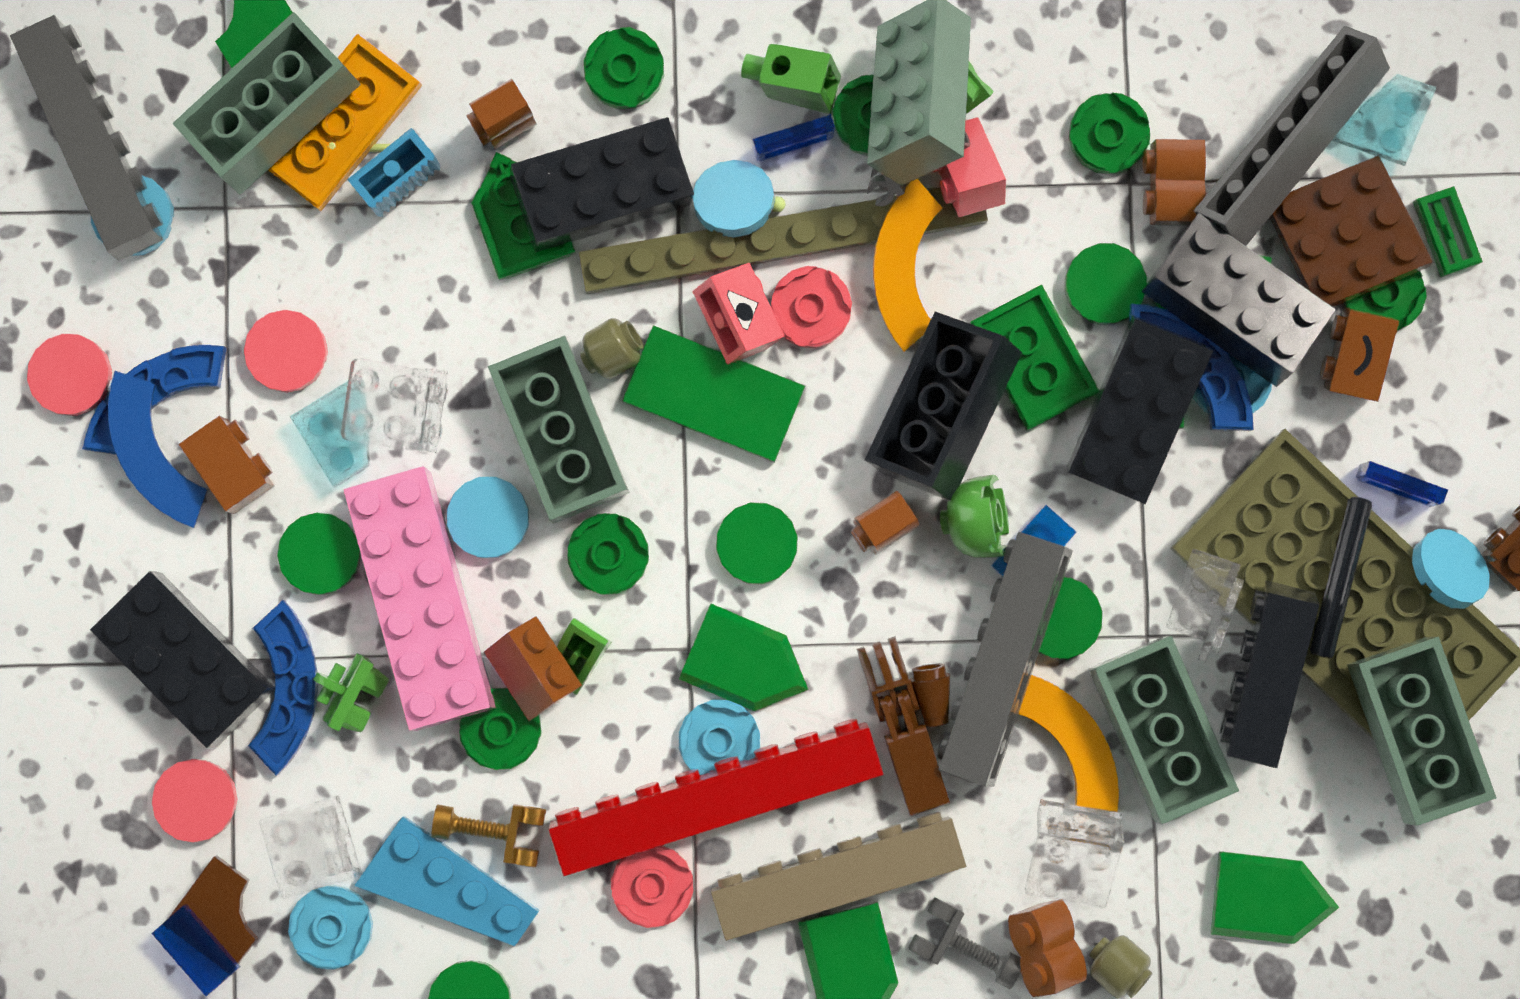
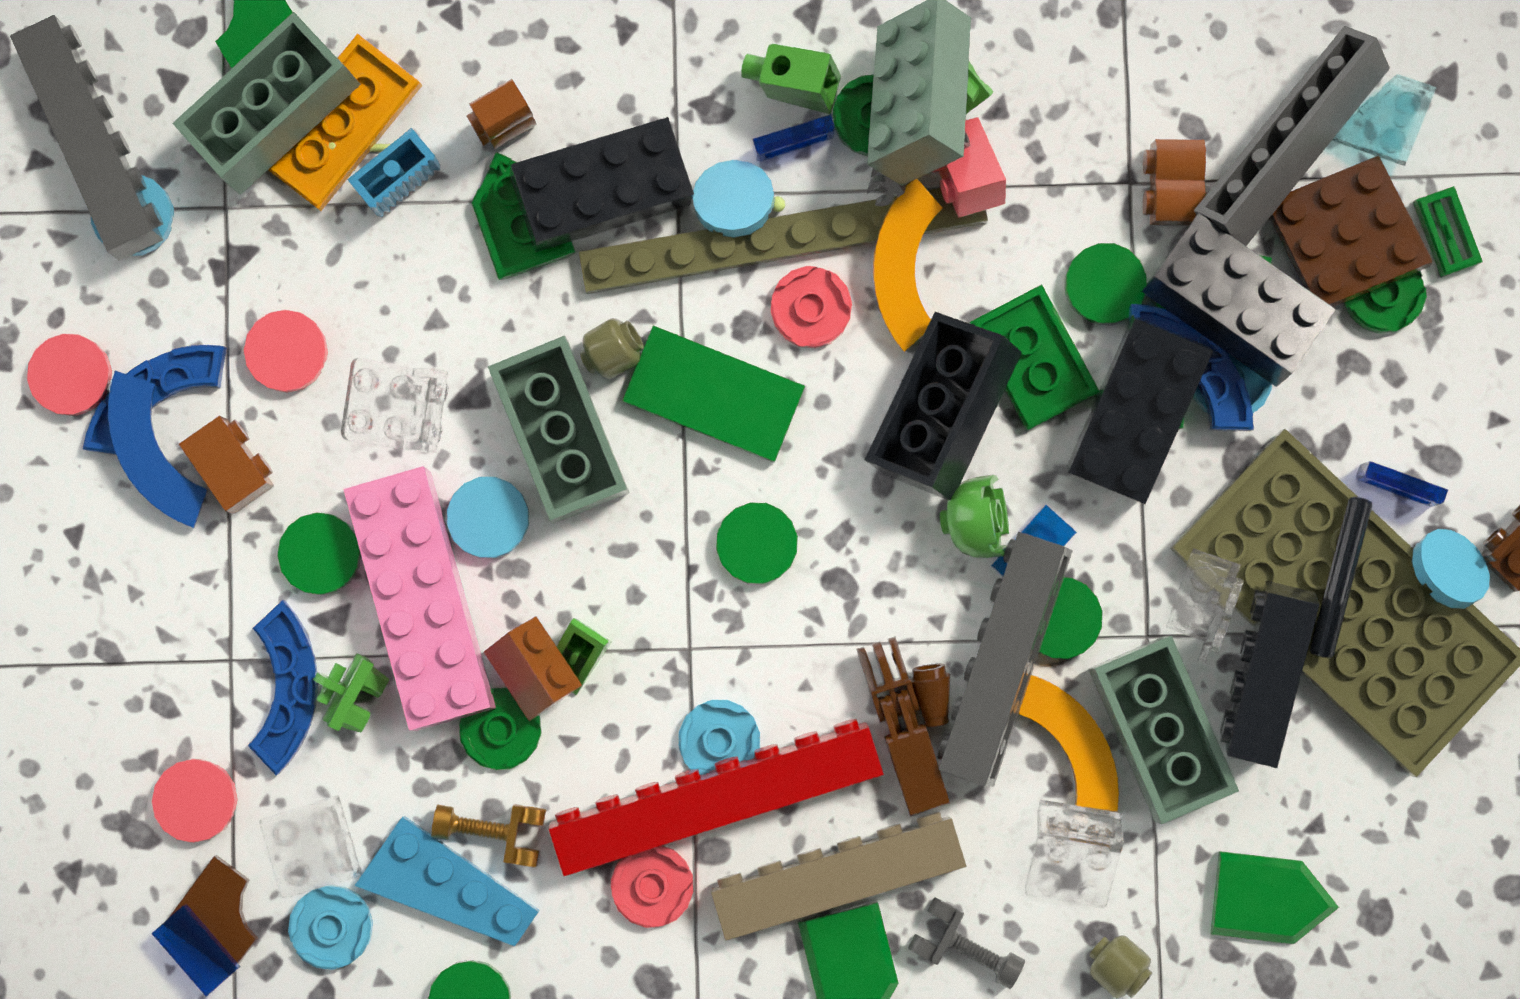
(183, 659): black brick -> none
(321, 430): clear light blue wing -> none
(608, 554): green tile -> none
(624, 68): green tile -> none
(738, 313): coral brick -> none
(742, 661): green tile -> none
(884, 524): dark orange brick -> none
(1047, 948): dark orange brick -> none
(1109, 133): green tile -> none
(1359, 354): dark orange brick -> none
(1421, 731): sand green brick -> none

